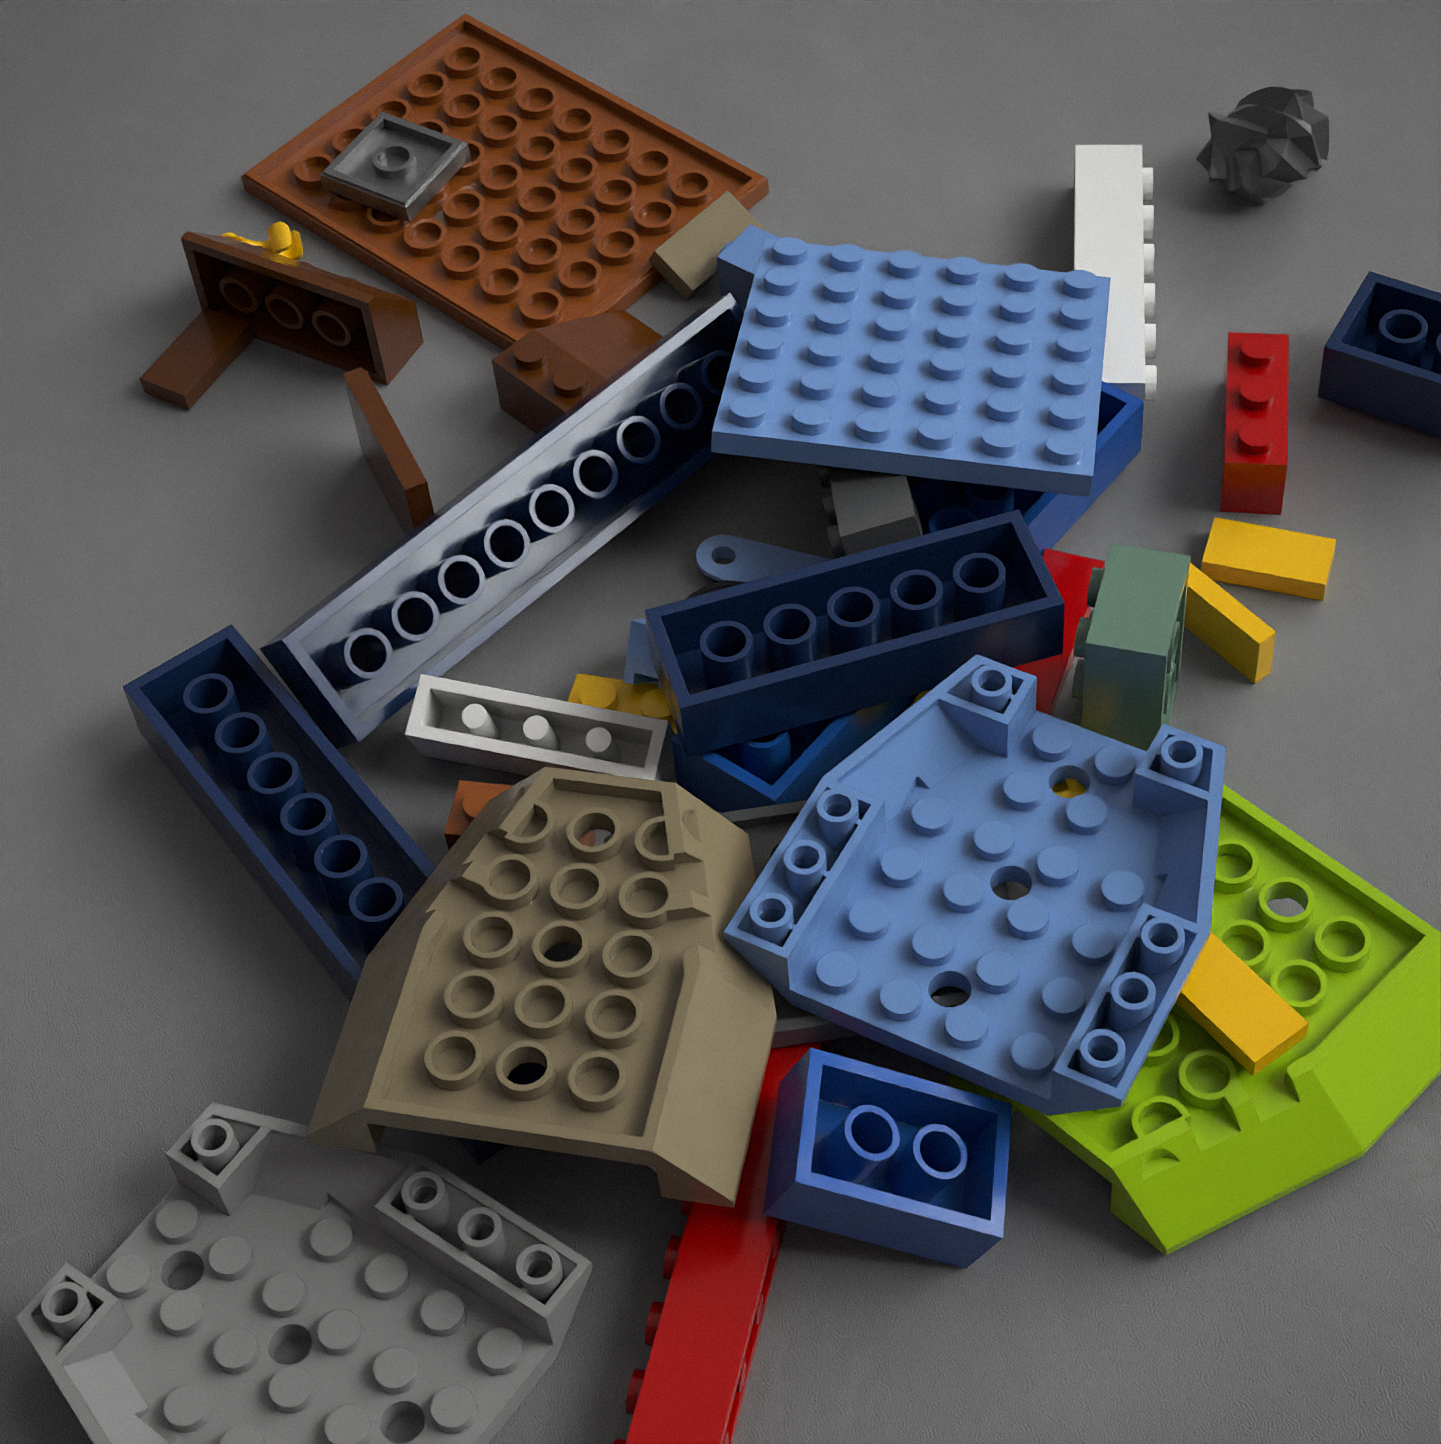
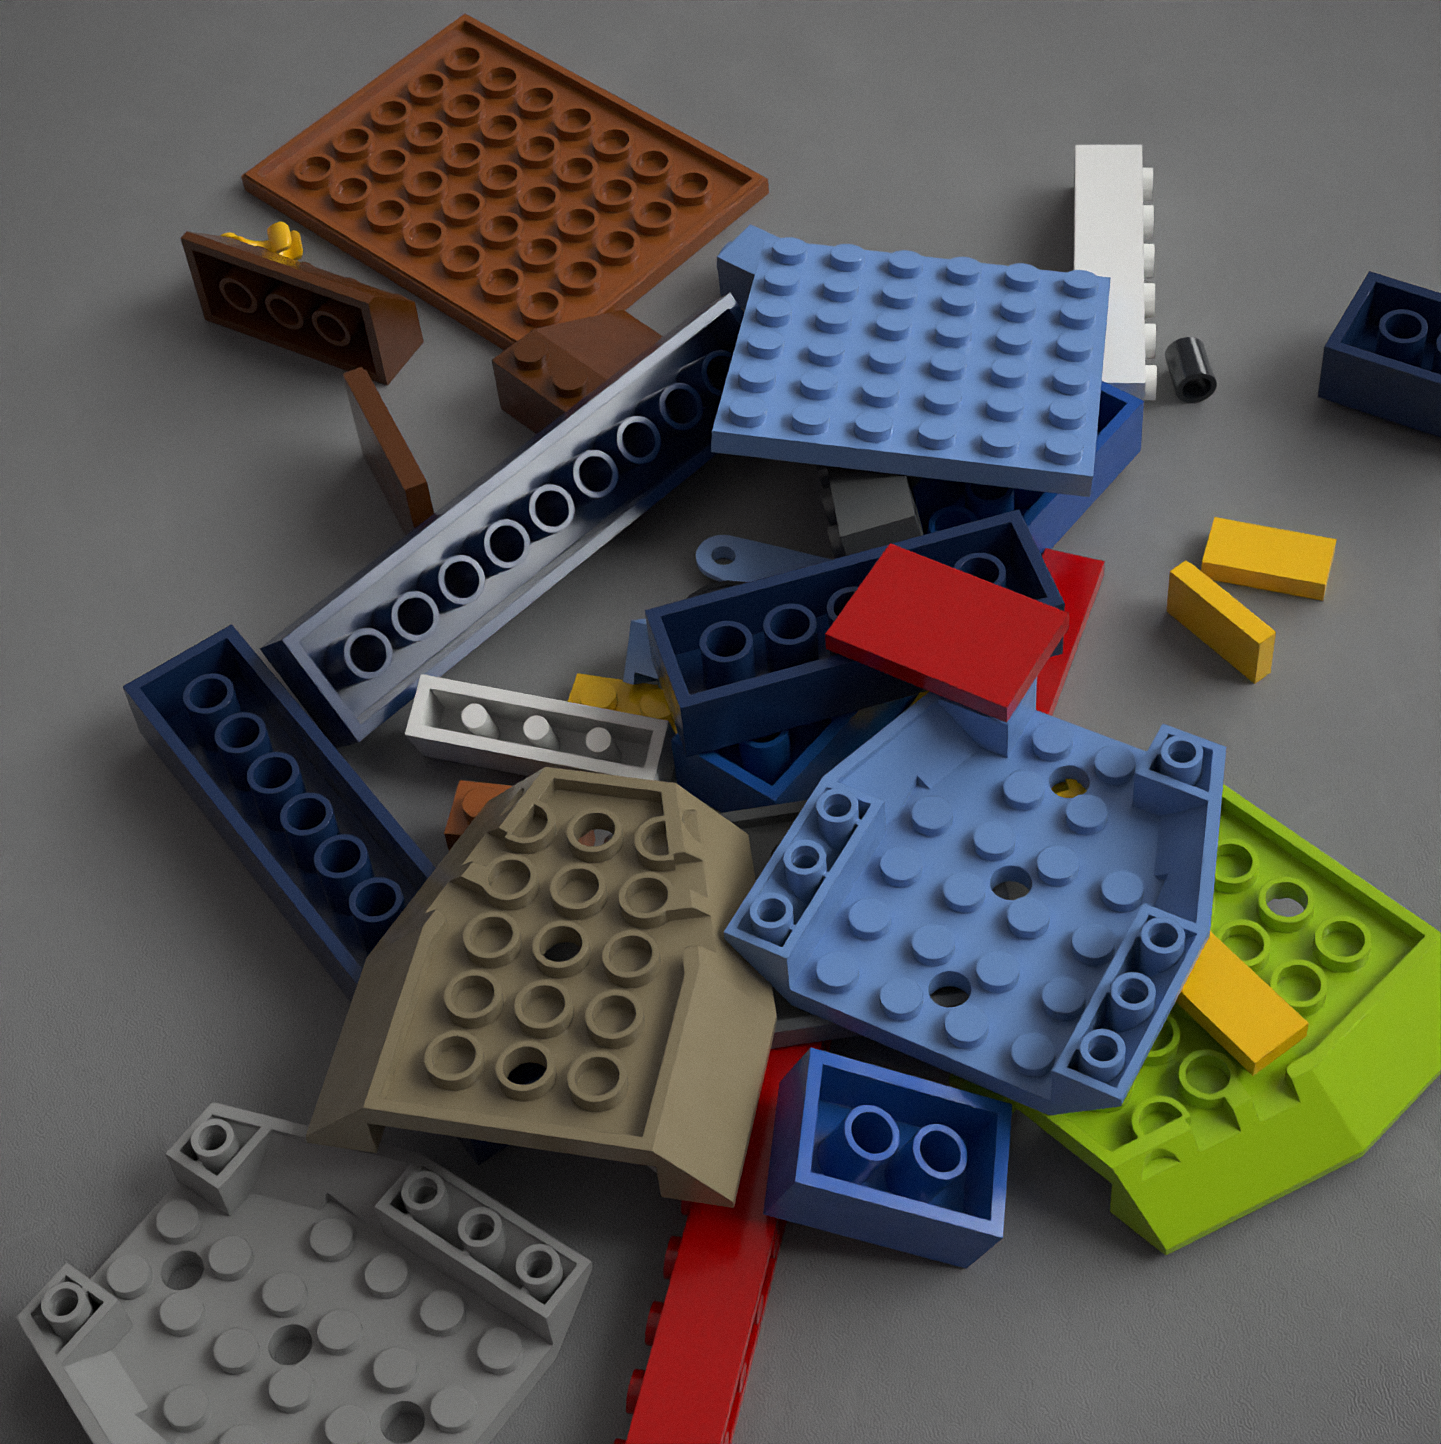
(197, 358): reddish brown tile -> none
(395, 166): flat silver tile -> none
(691, 254): dark tan tile -> none
(947, 632): none -> red tile
(1131, 644): sand green brick -> none
(1190, 370): none -> black hinge
(1255, 423): red brick -> none
(1266, 143): dark grey hair -> none

